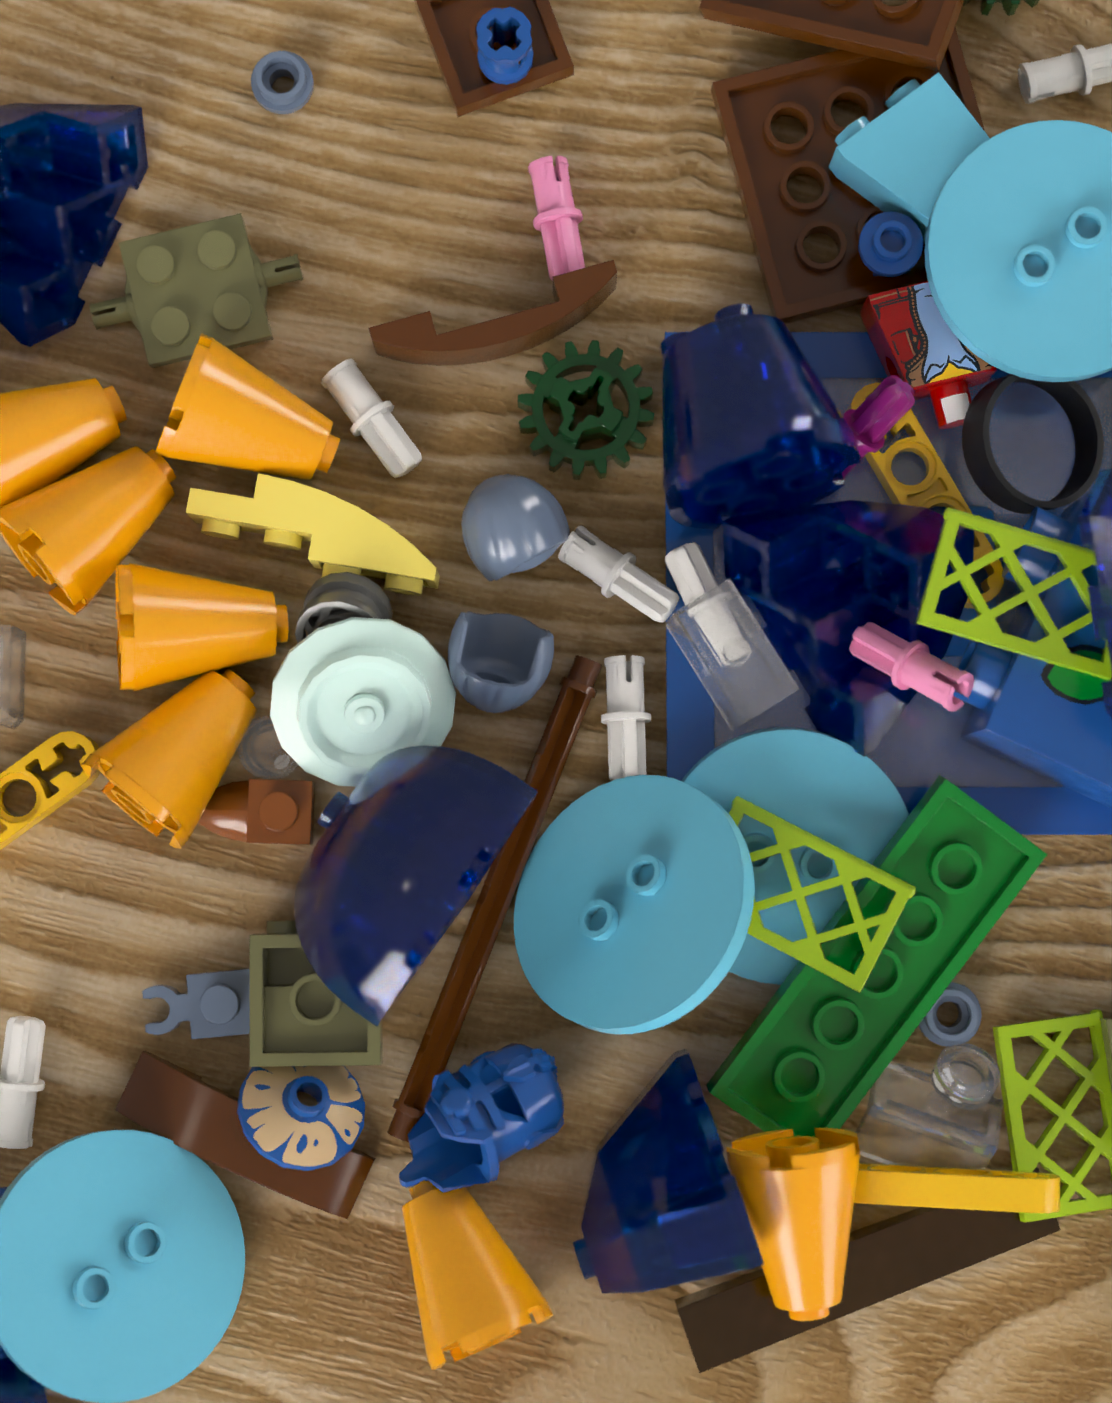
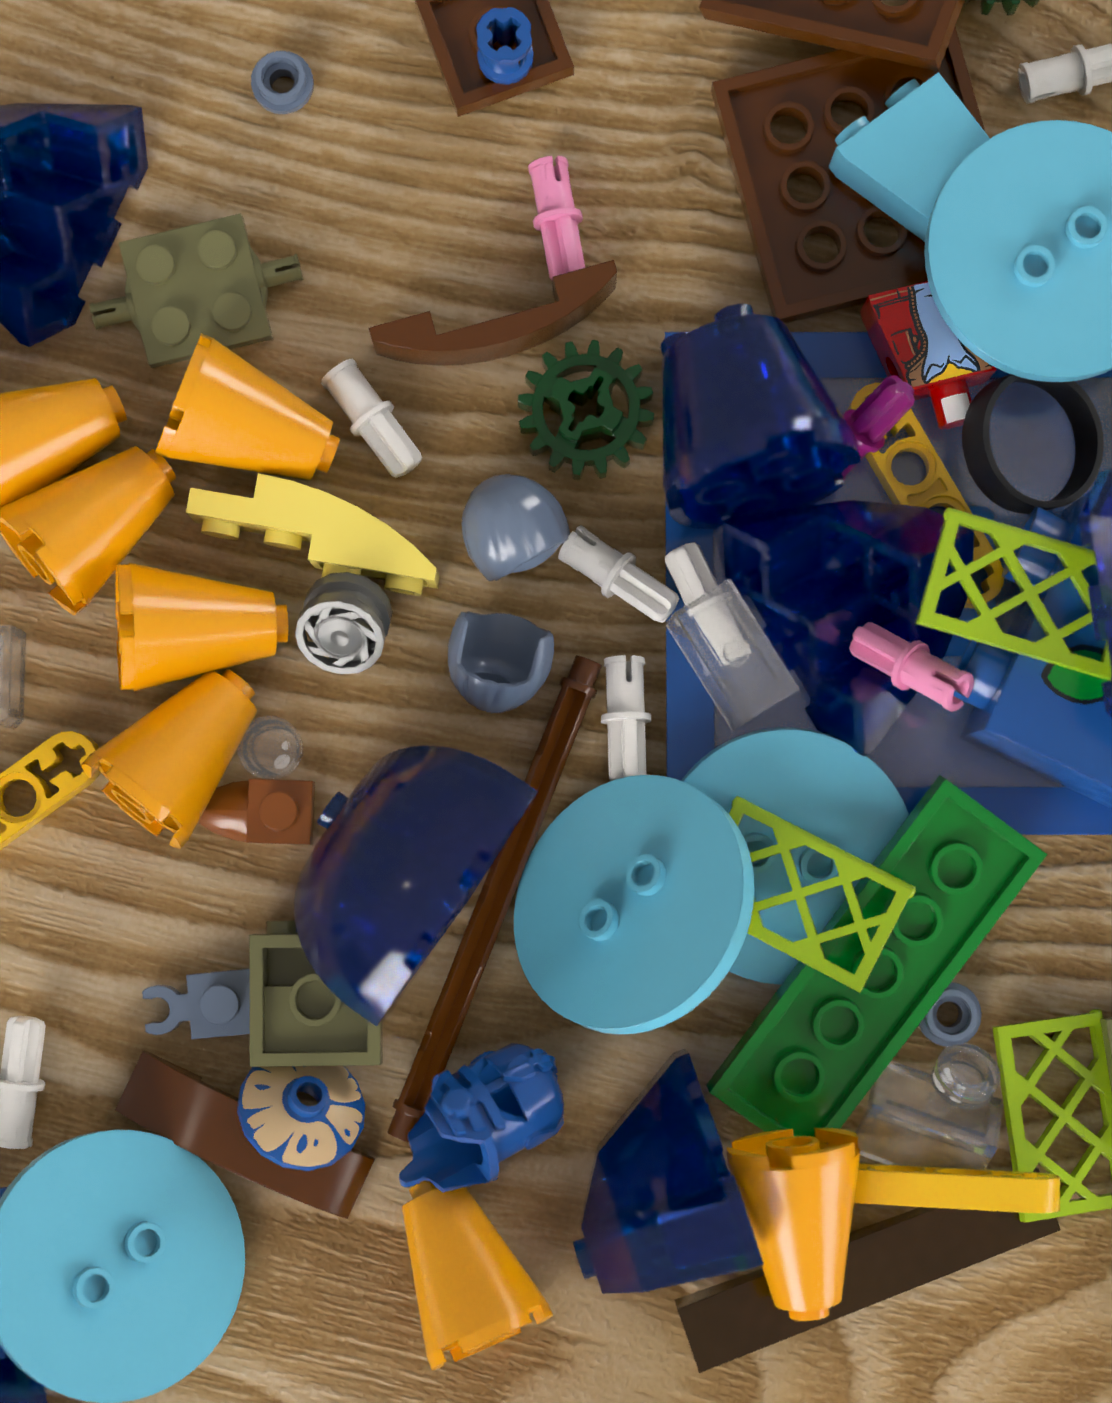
(359, 695): light aqua piece -> none
(890, 244): blue plate -> none

